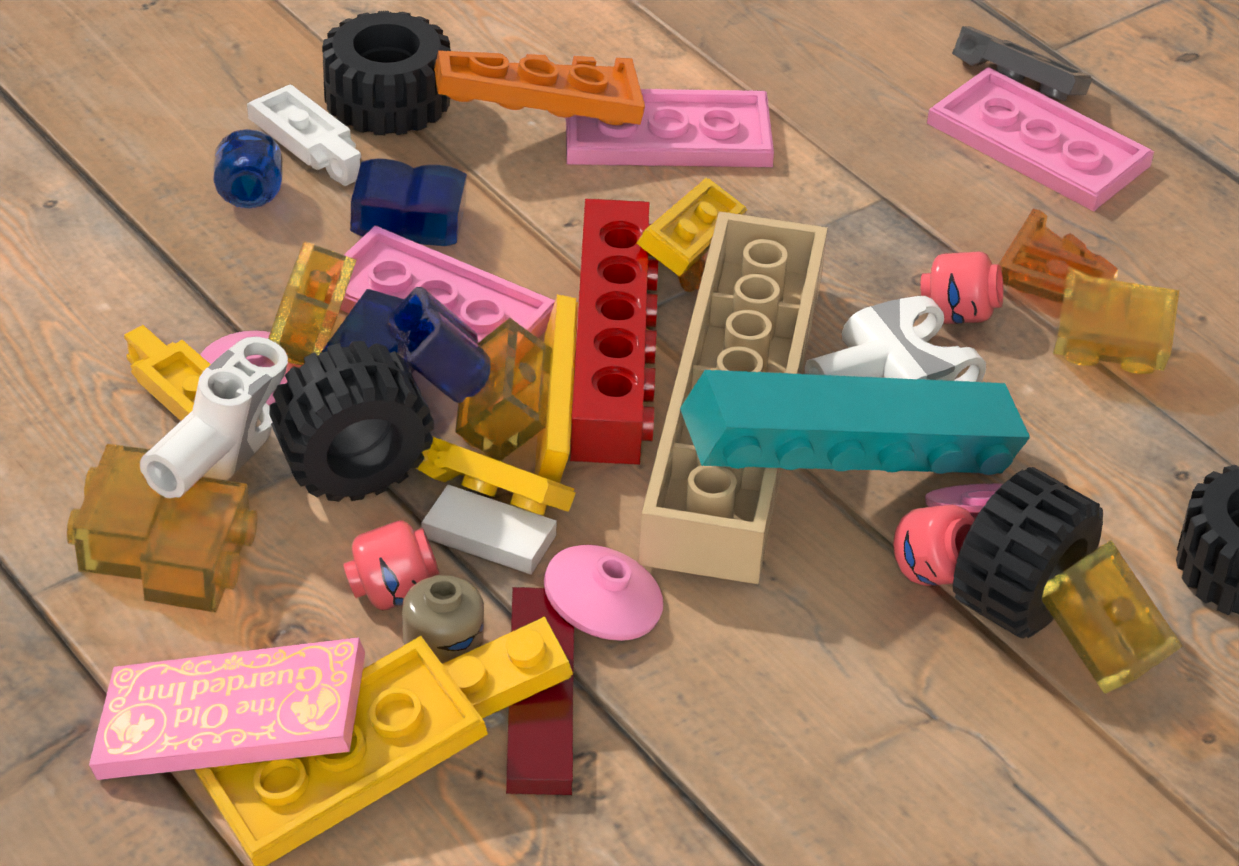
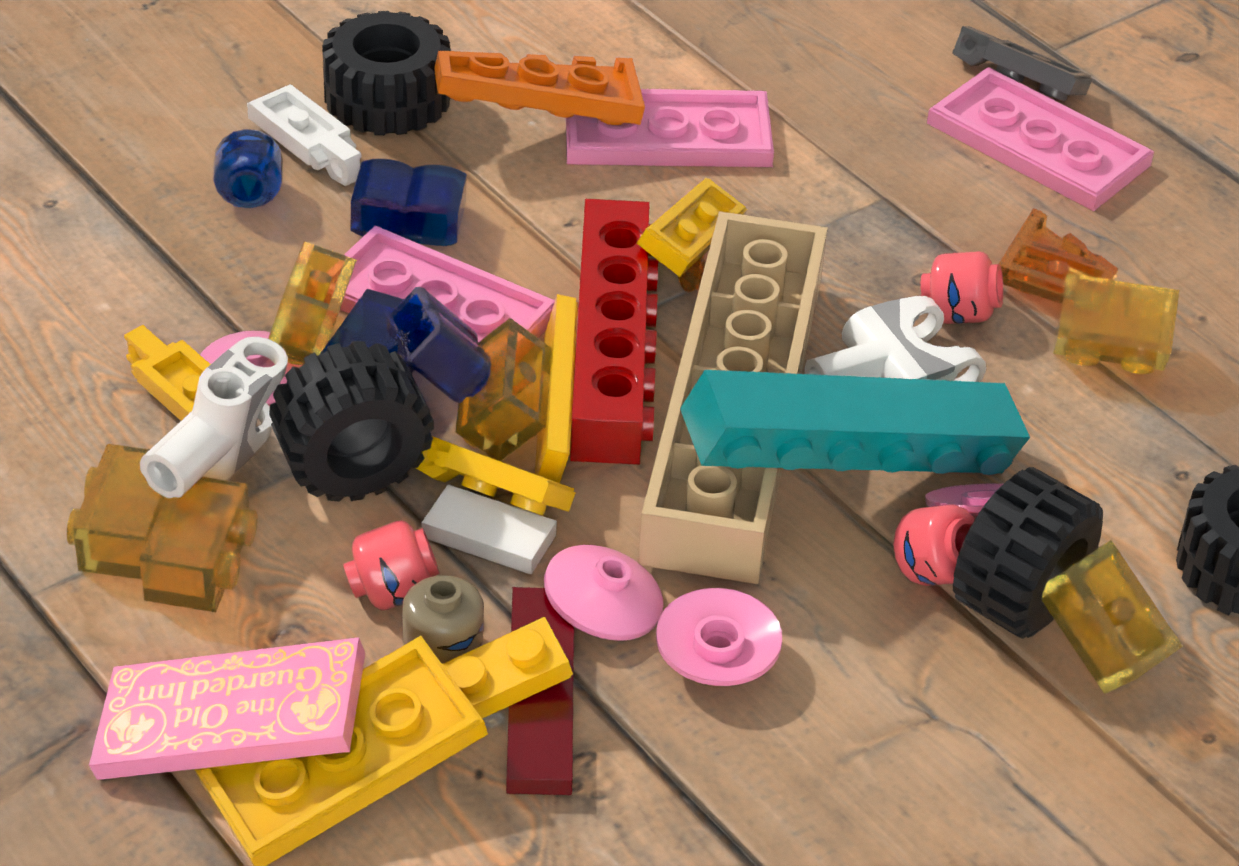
(719, 637): none -> bright pink dish

